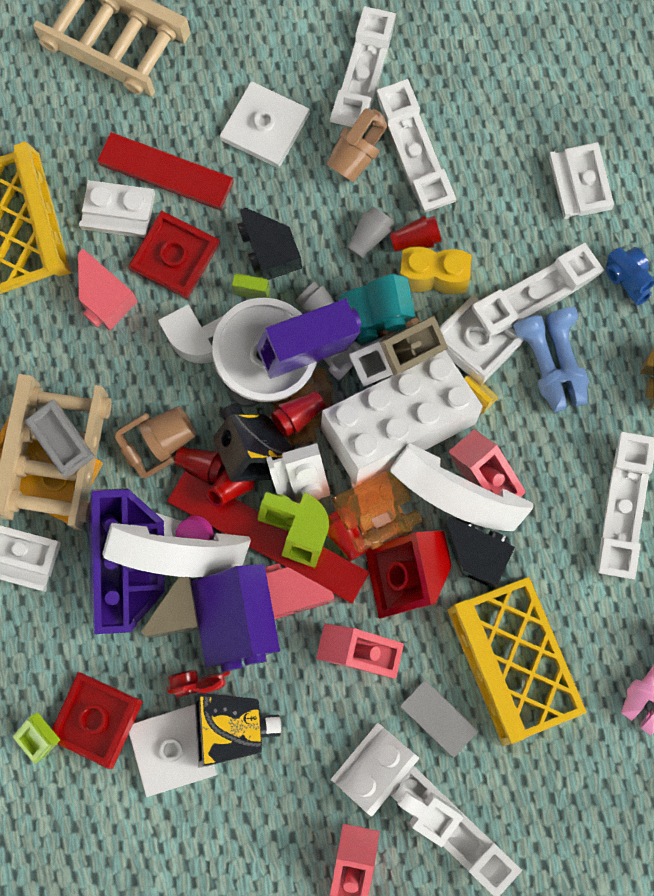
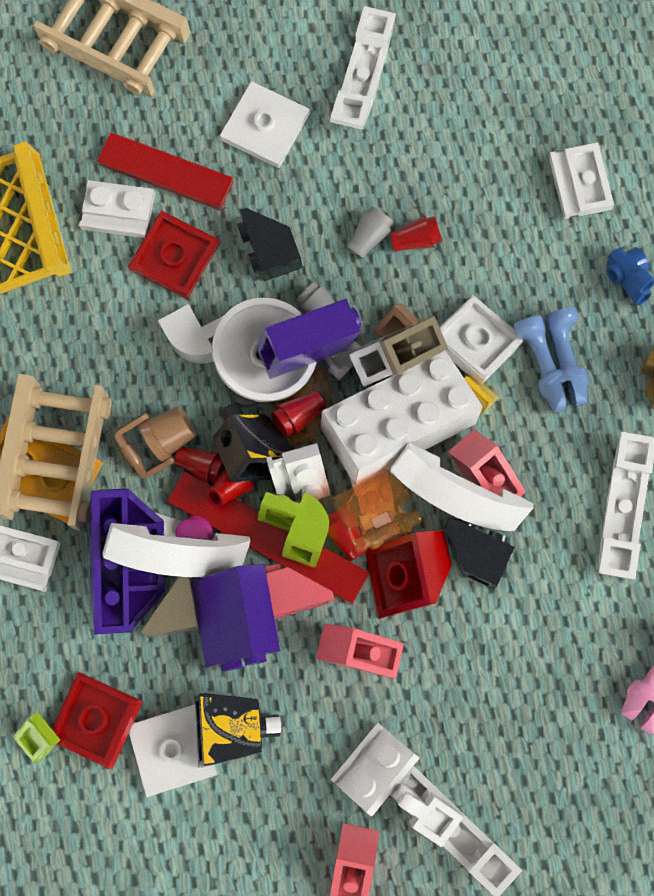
(59, 438): light grey tile -> none
(102, 293): coral slope -> none
(188, 683): red plate -> none
(250, 286): lime tile -> none
(354, 153): medium nougat piece -> none
(381, 305): teal brick -> none
(414, 147): white slope -> none
(439, 719): light grey tile -> none
(443, 271): yellow brick -> none
(487, 670): yellow fence -> none
(538, 291): white slope -> none

